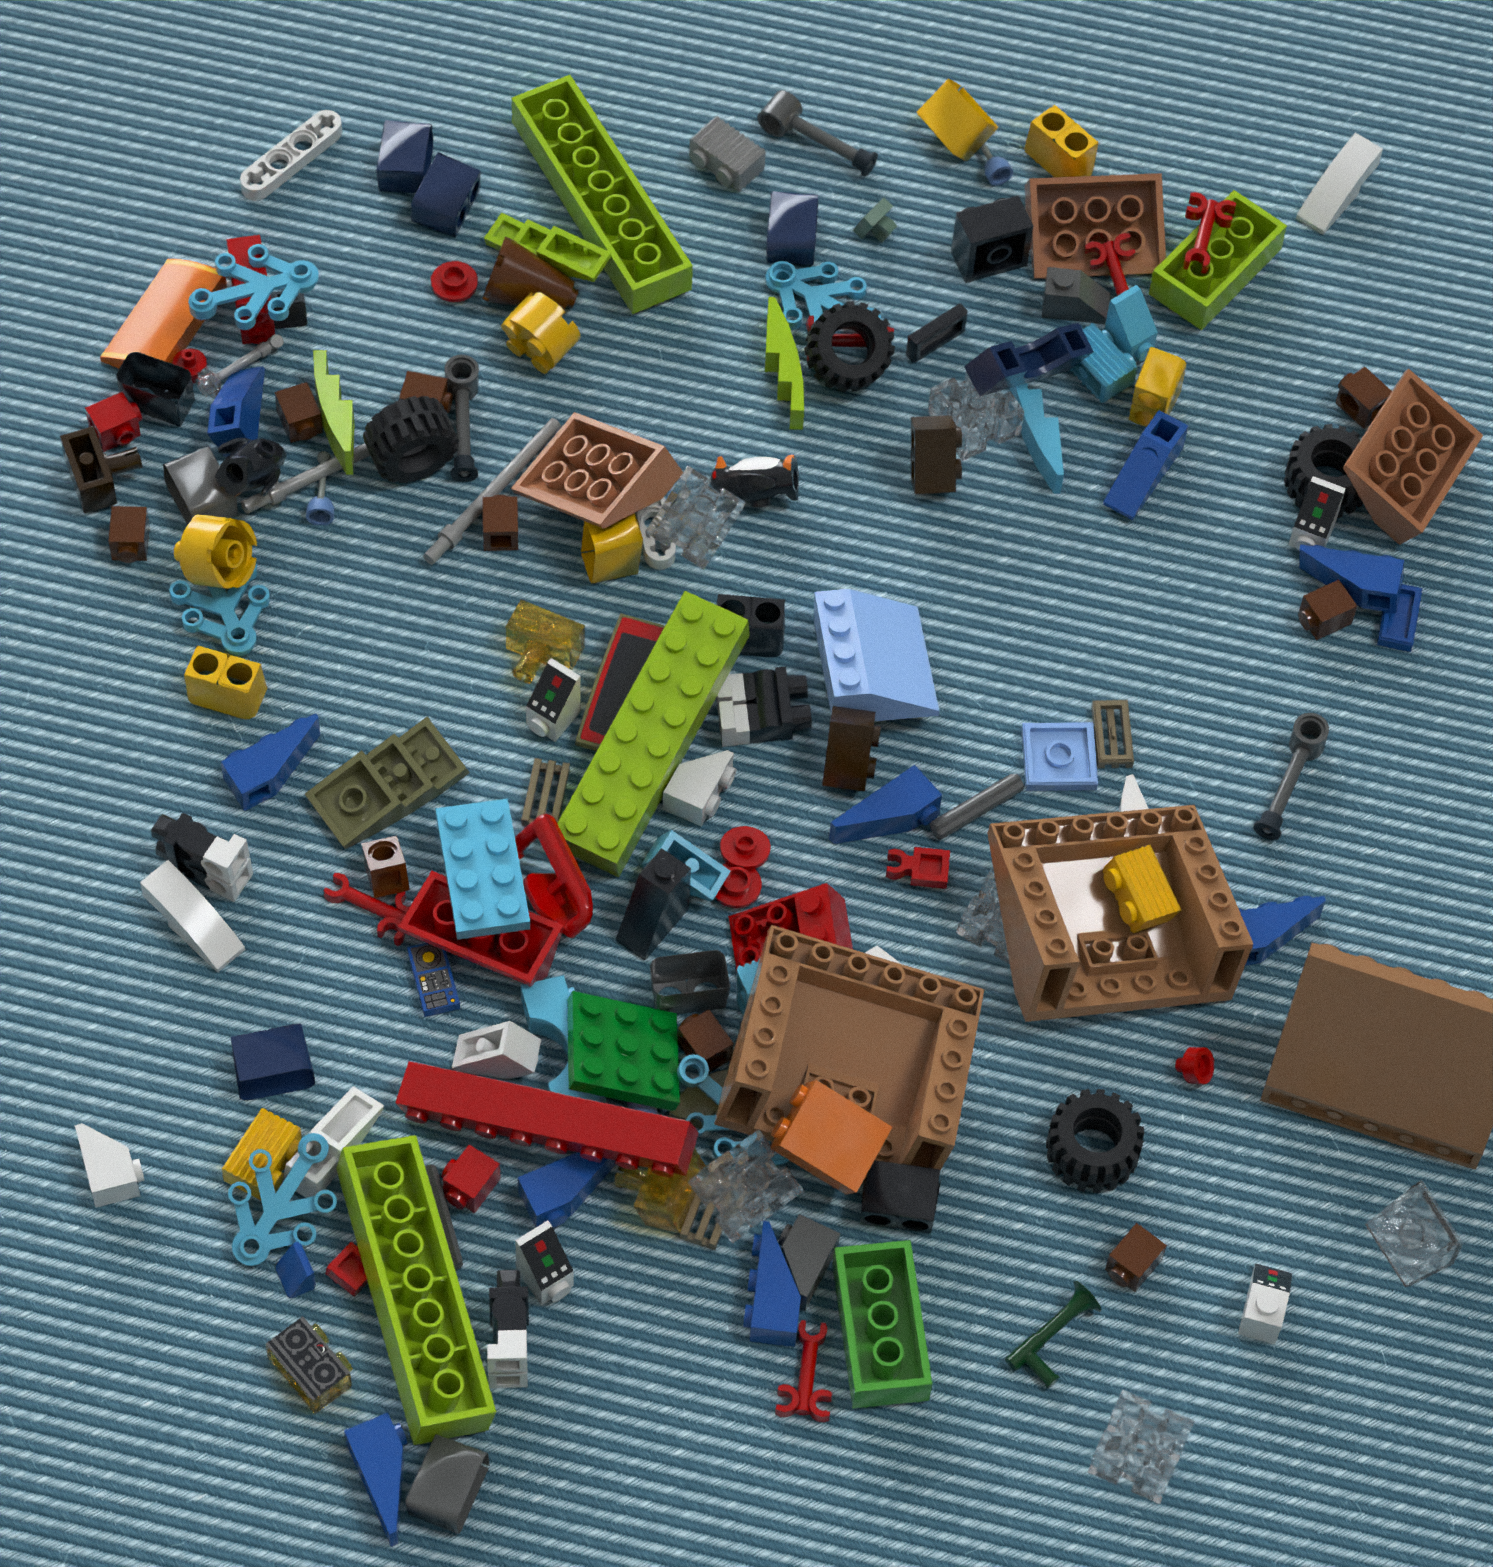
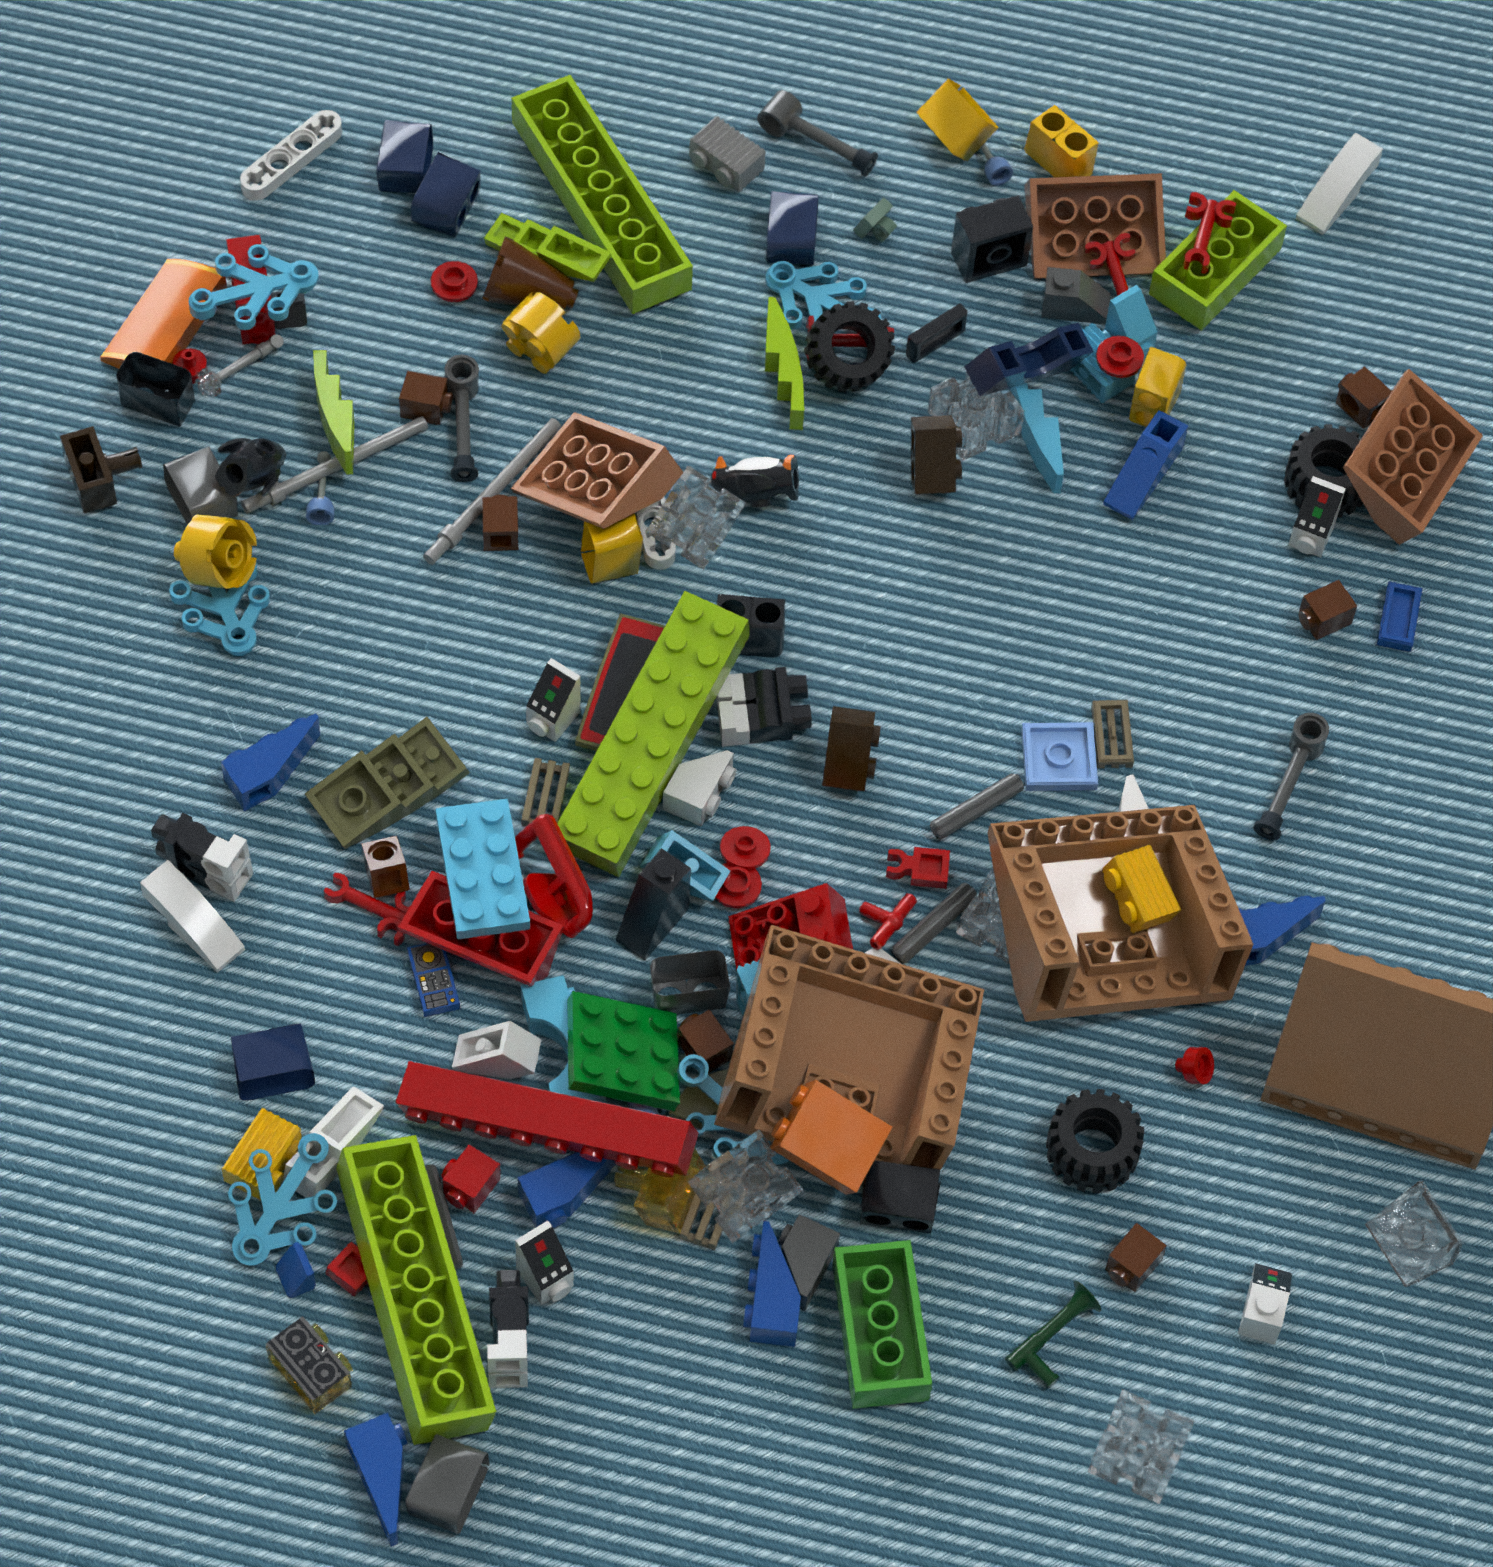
(108, 1167): white slope -> none
(114, 421): red brick -> none
(129, 533): reddish brown brick -> none
(231, 699): yellow piece -> none
(237, 407): blue slope -> none
(298, 412): reddish brown brick -> none
(410, 439): black tyre -> none
(542, 636): clear yellow brick -> none
(804, 1400): red bar -> none
(874, 655): light blue slope -> none
(890, 810): blue slope -> none
(890, 921): none -> red piece
(933, 923): none -> dark grey axle
(1119, 356): none -> red piece
(1369, 579): blue slope -> none

